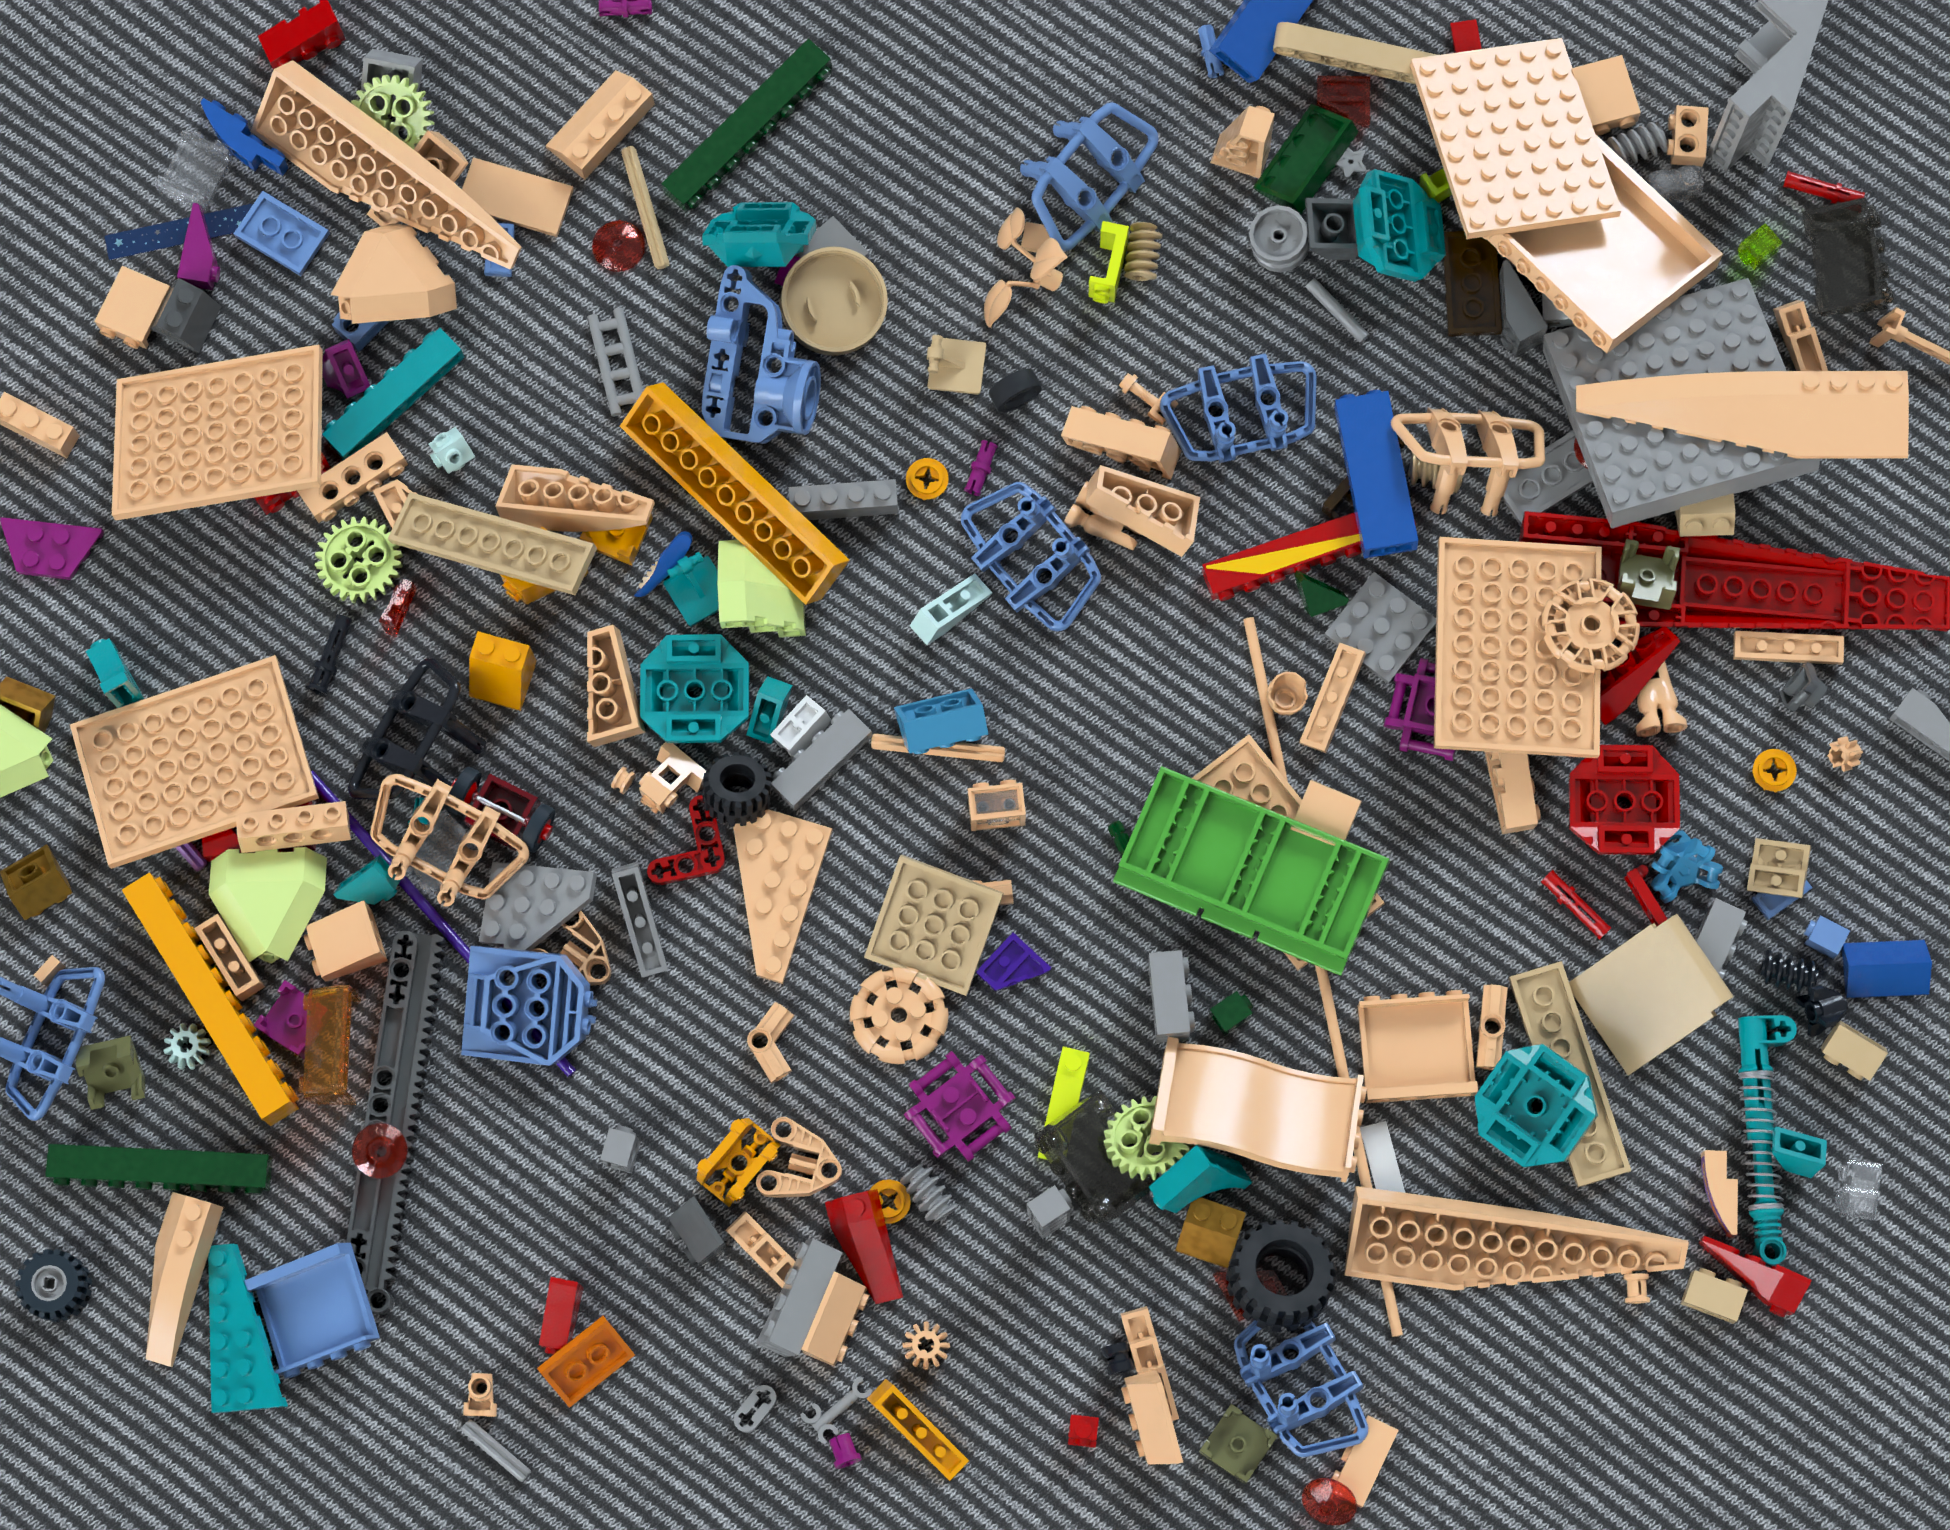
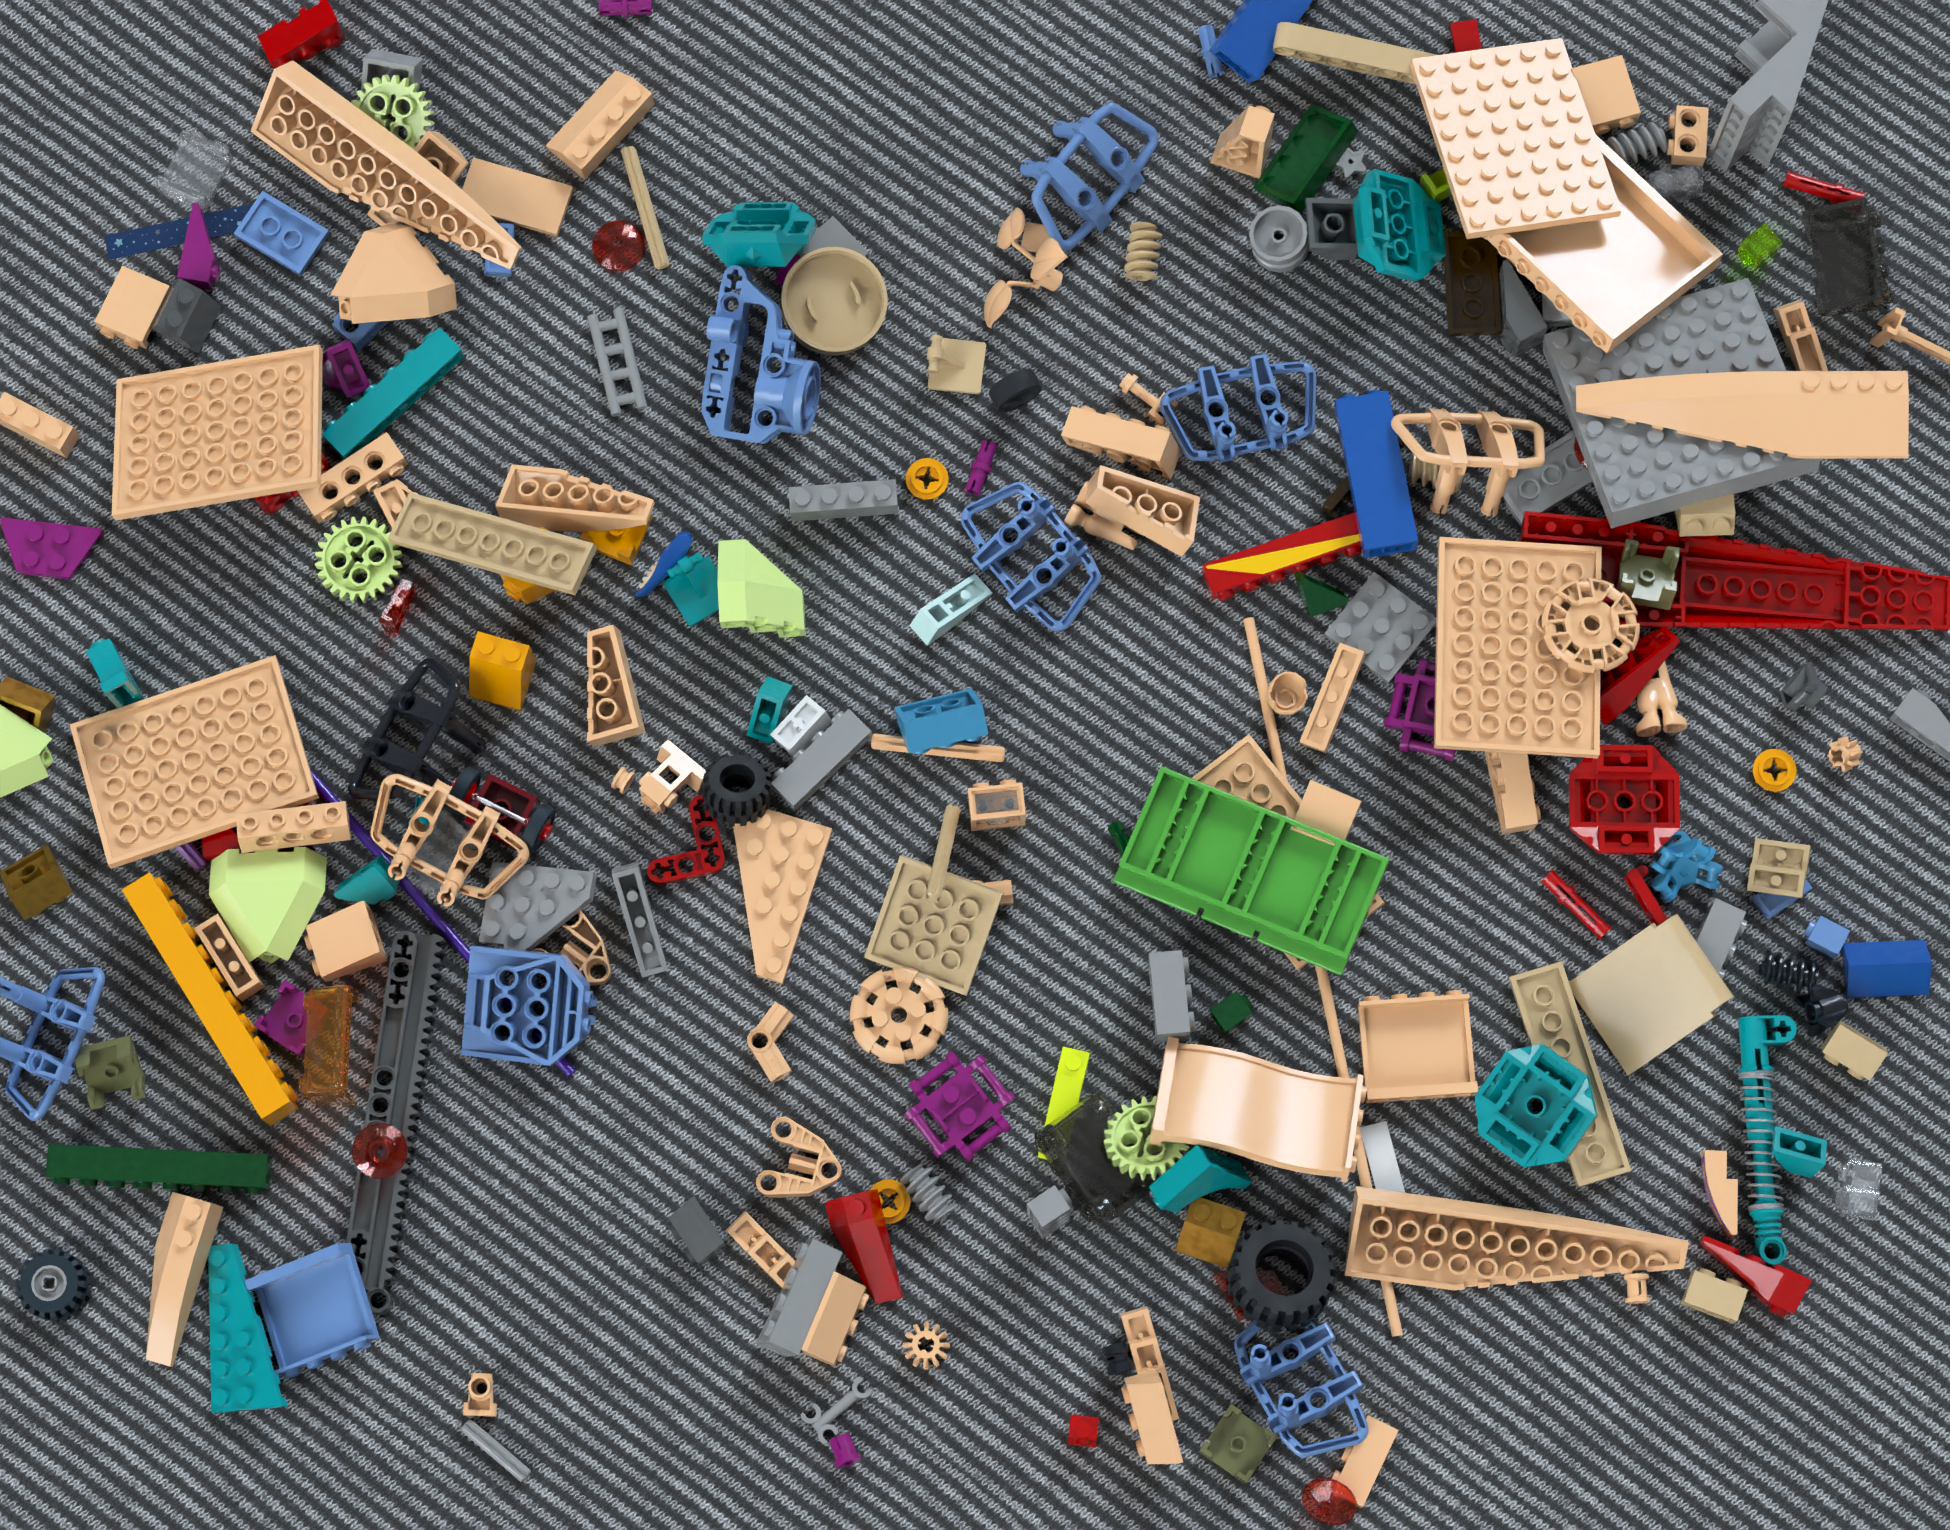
(49, 970): light nougat tile -> none
(178, 1054): light aqua gear -> none
(236, 135): blue slope -> none
(329, 669): black pin -> none
(450, 450): light aqua brick -> none
(560, 1314): red slope -> none
(586, 1361): orange plate -> none
(620, 1149): light grey brick -> none
(687, 663): teal piece -> none
(727, 1151): light orange piece -> none
(734, 493): light orange brick -> none
(747, 125): dark green brick -> none
(750, 1404): light grey beam -> none
(917, 1429): light orange slope -> none
(942, 853): none -> tan axle
(1011, 964): dark purple wing -> none
(1113, 238): neon yellow panel -> none
(1337, 310): light grey piece -> none
(1346, 97): clear red wing -> none
(1492, 1009): light nougat piece -> none
(1788, 647): light nougat plate -> none

